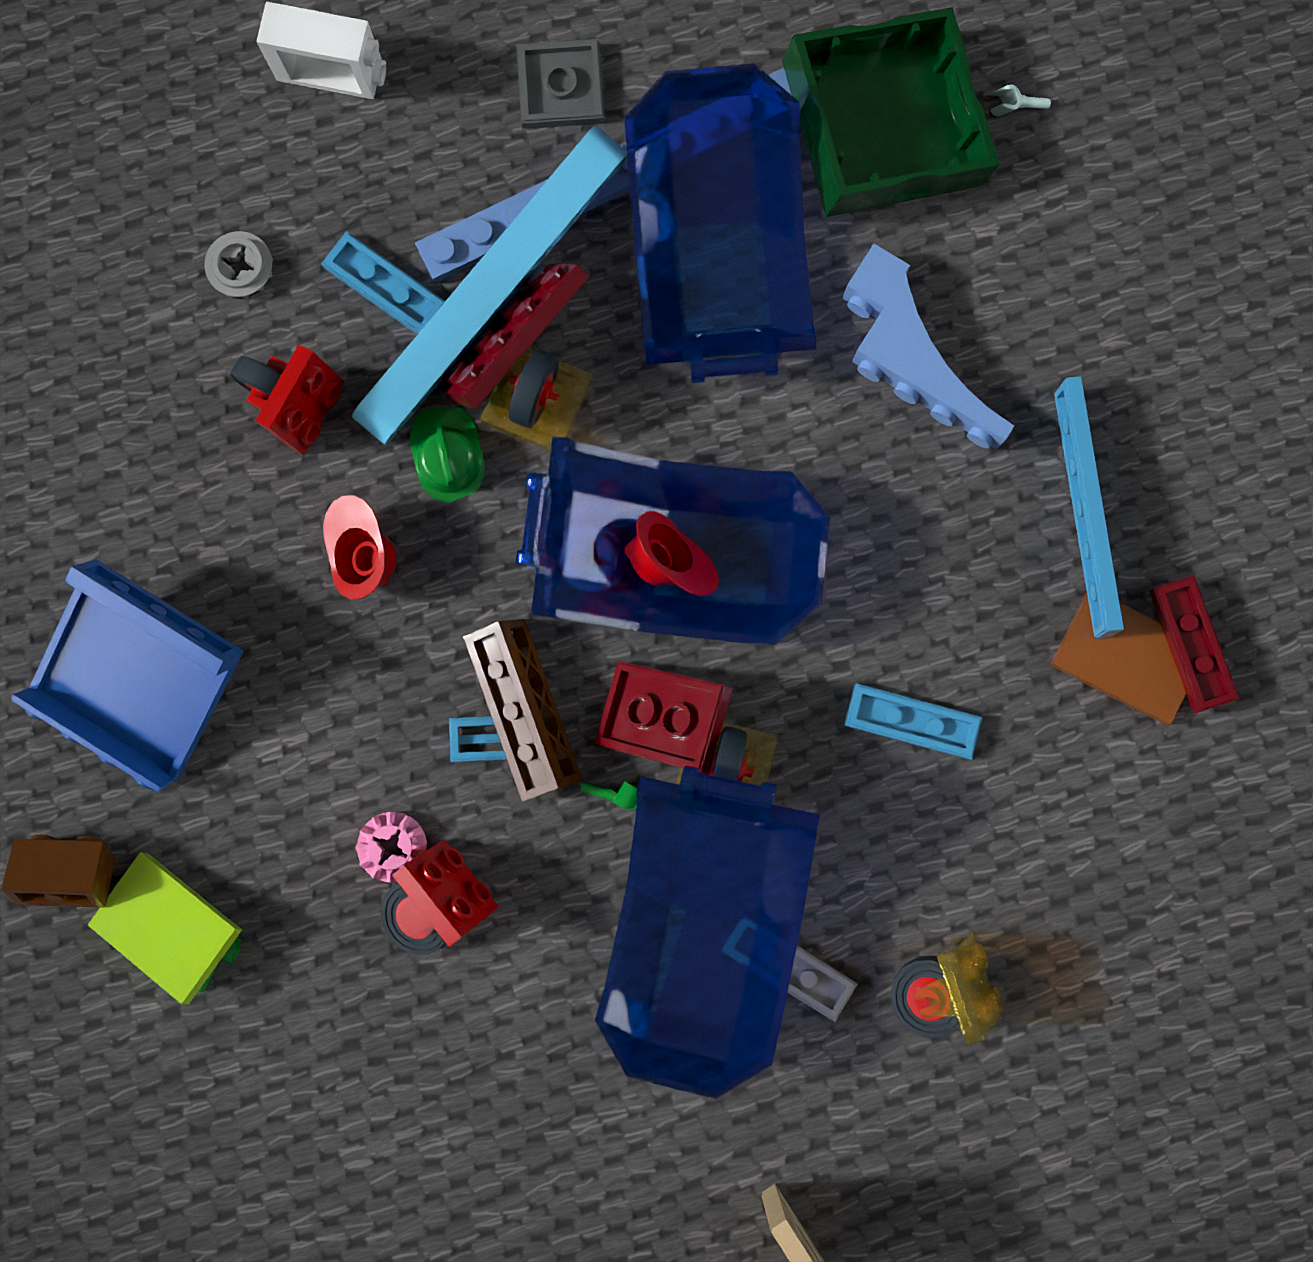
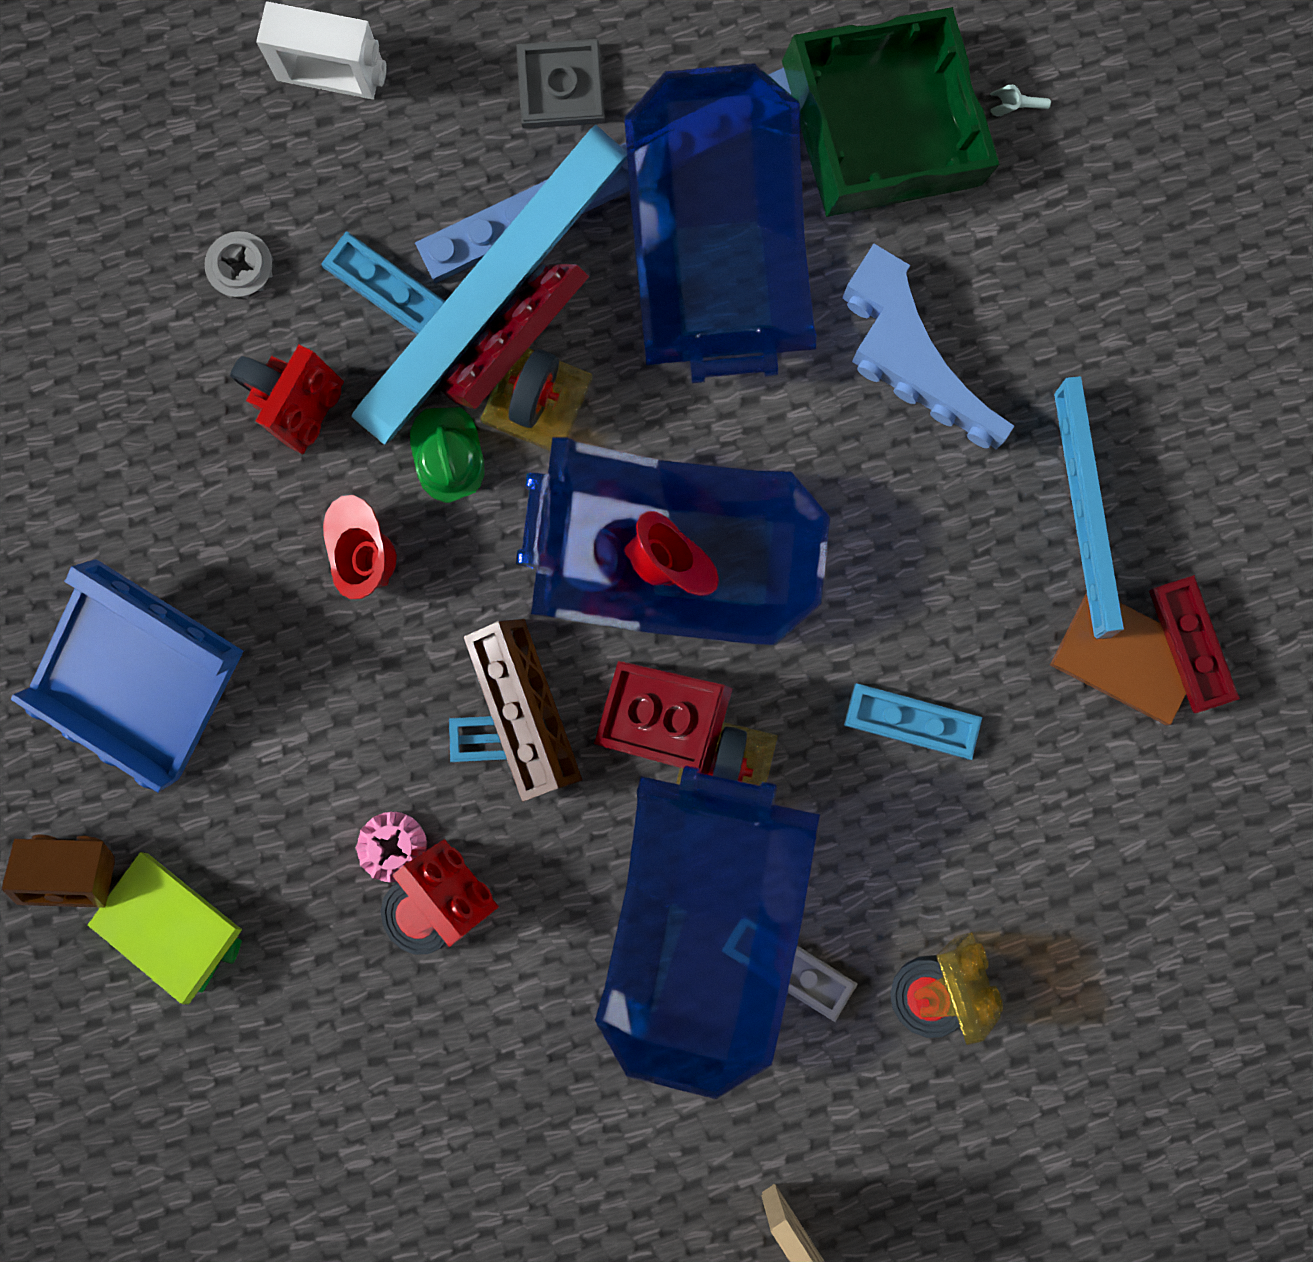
(625, 798): green hand -> none

